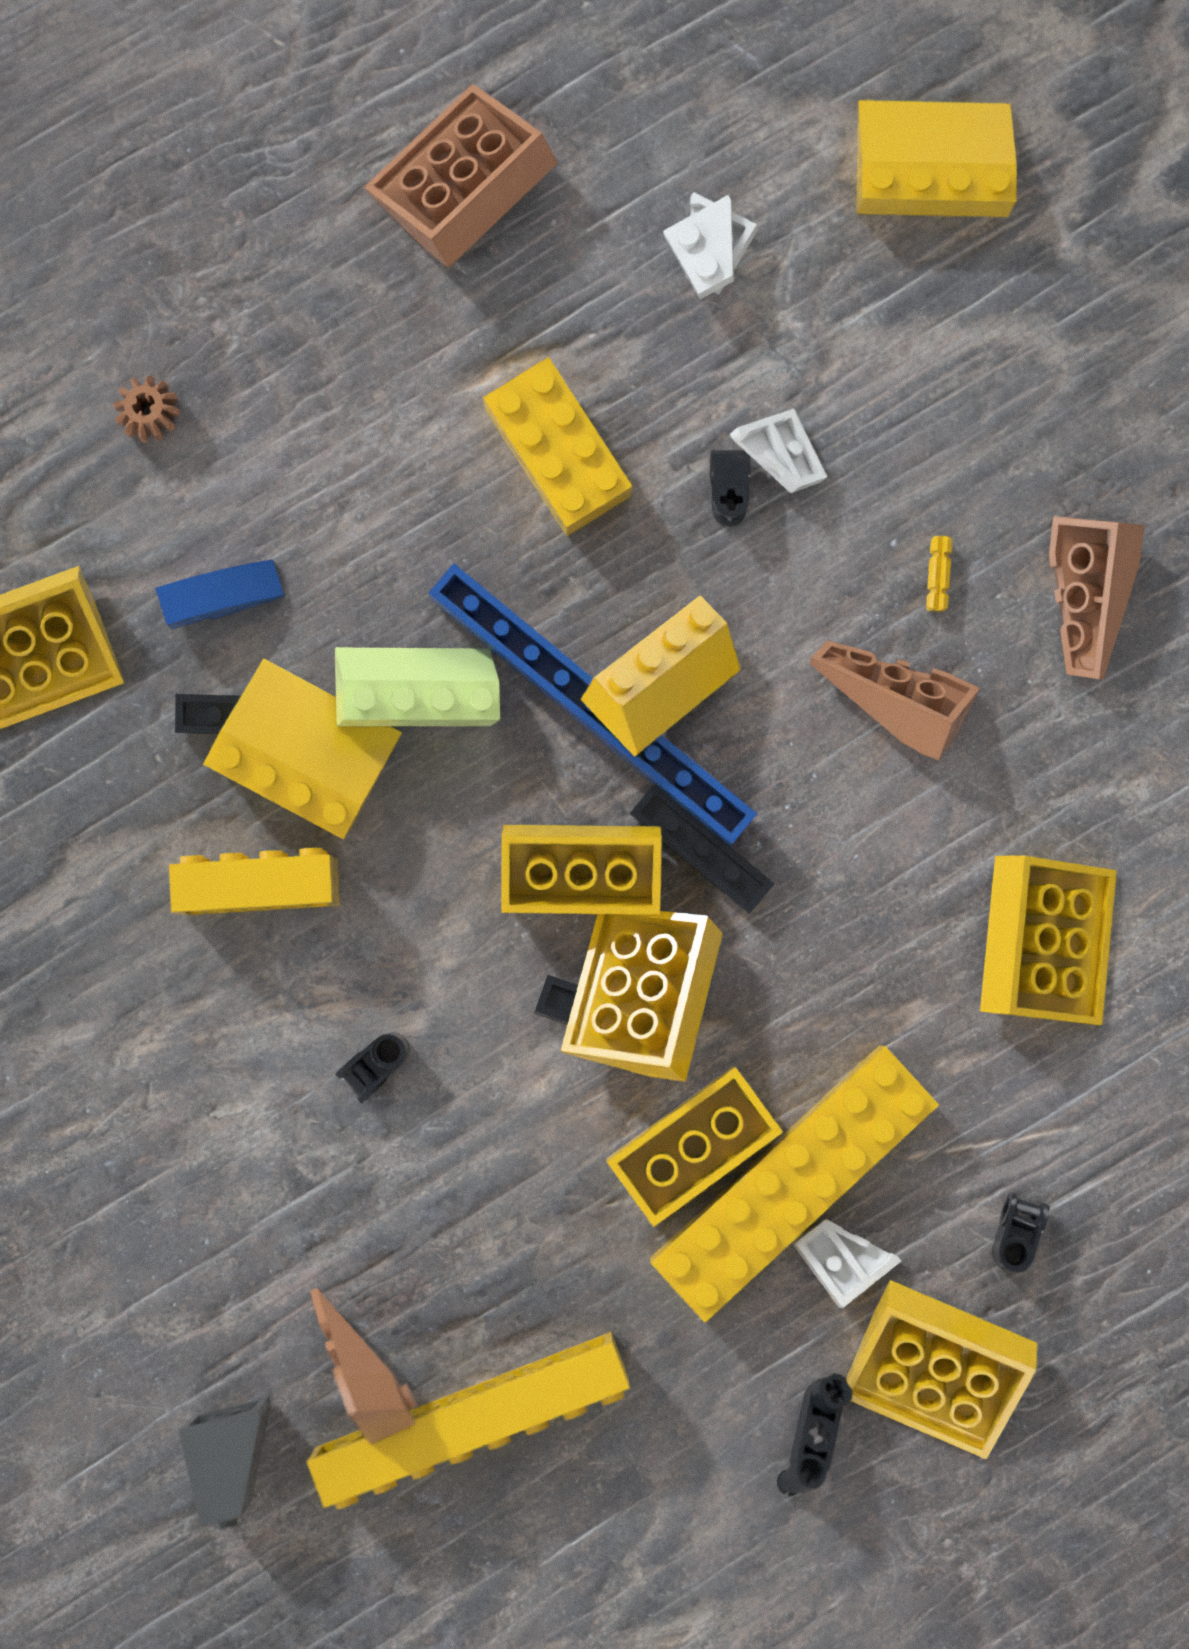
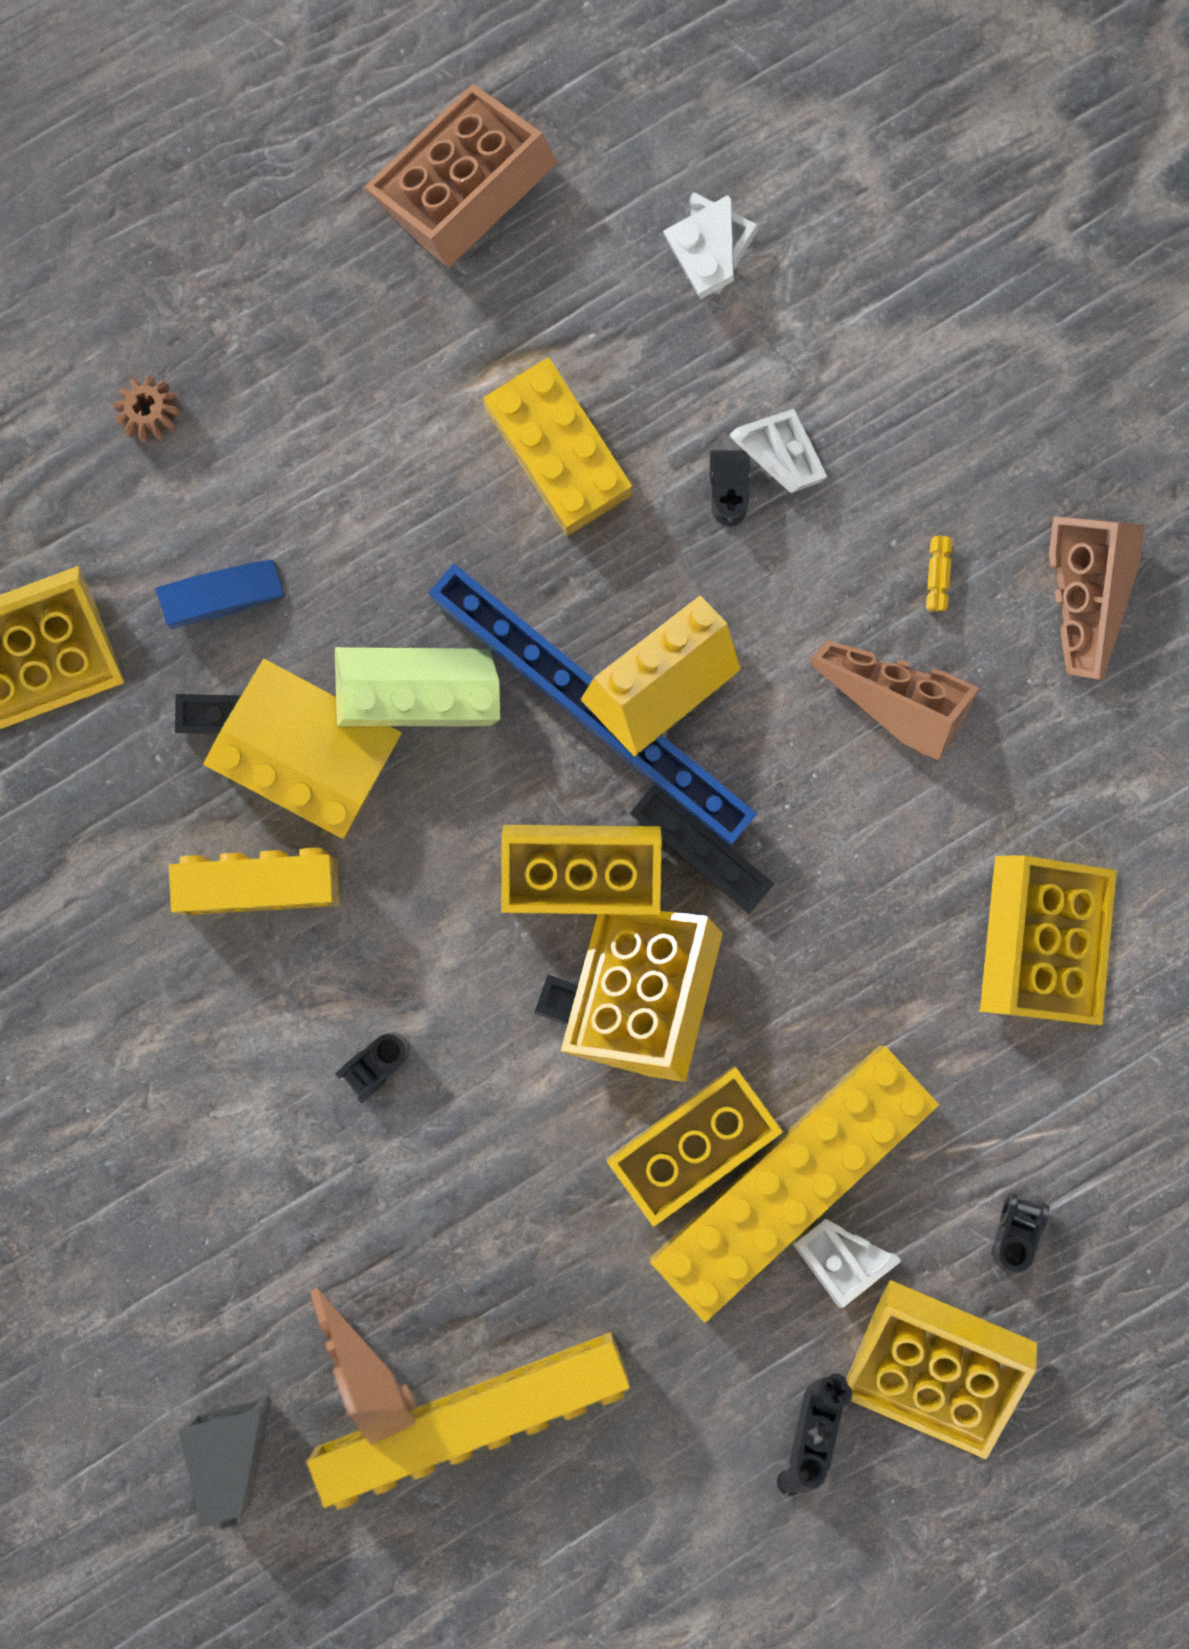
(935, 159): yellow slope -> none

